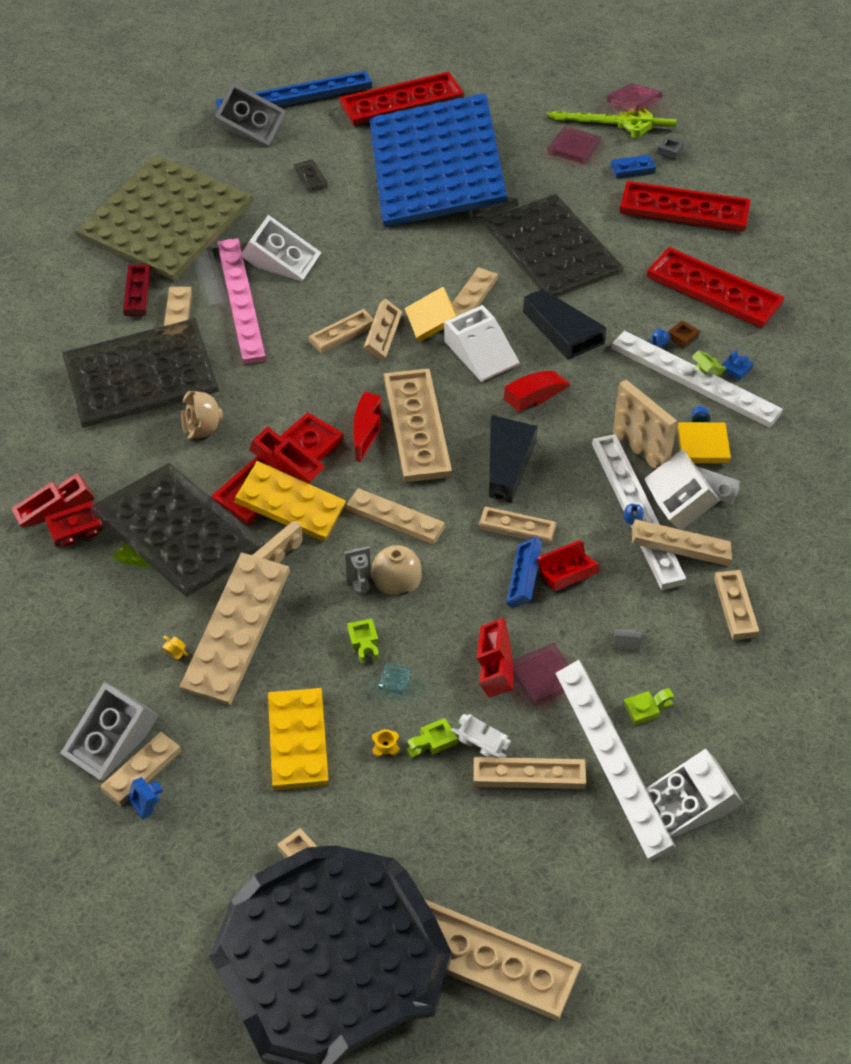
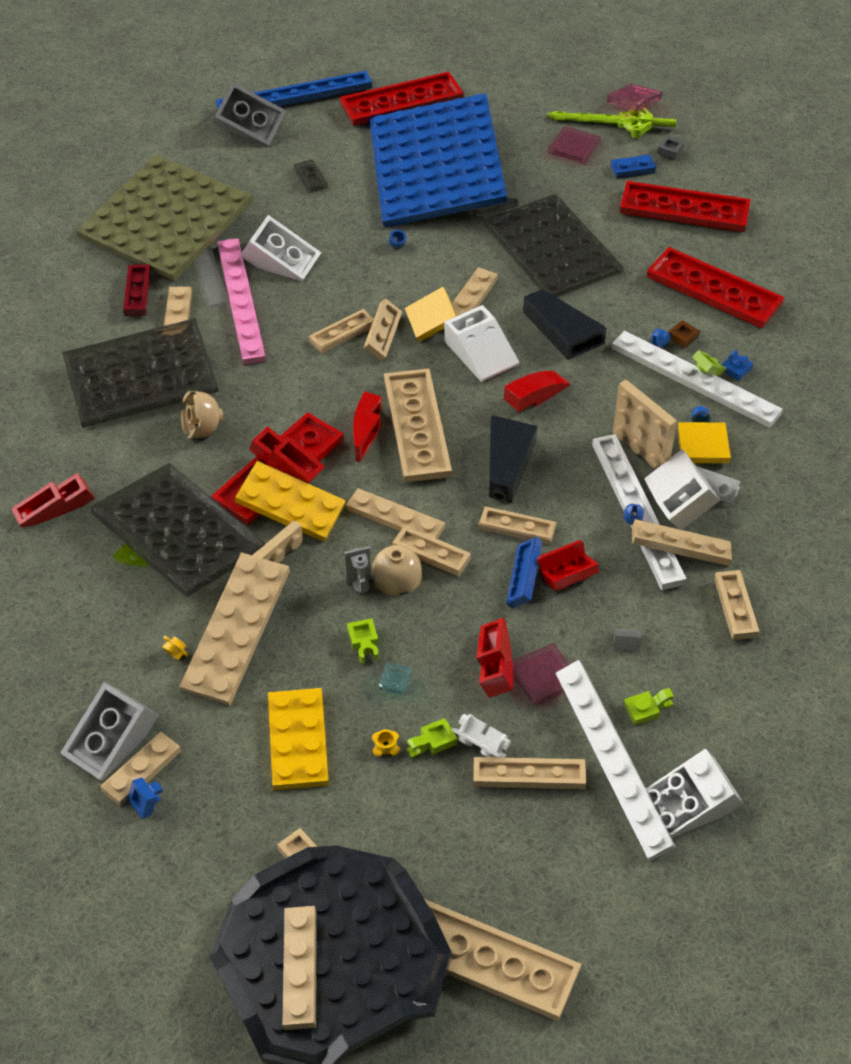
(73, 524): red bracket -> none
(299, 968): none -> tan plate
(400, 238): none -> blue hinge
(433, 551): none -> tan plate

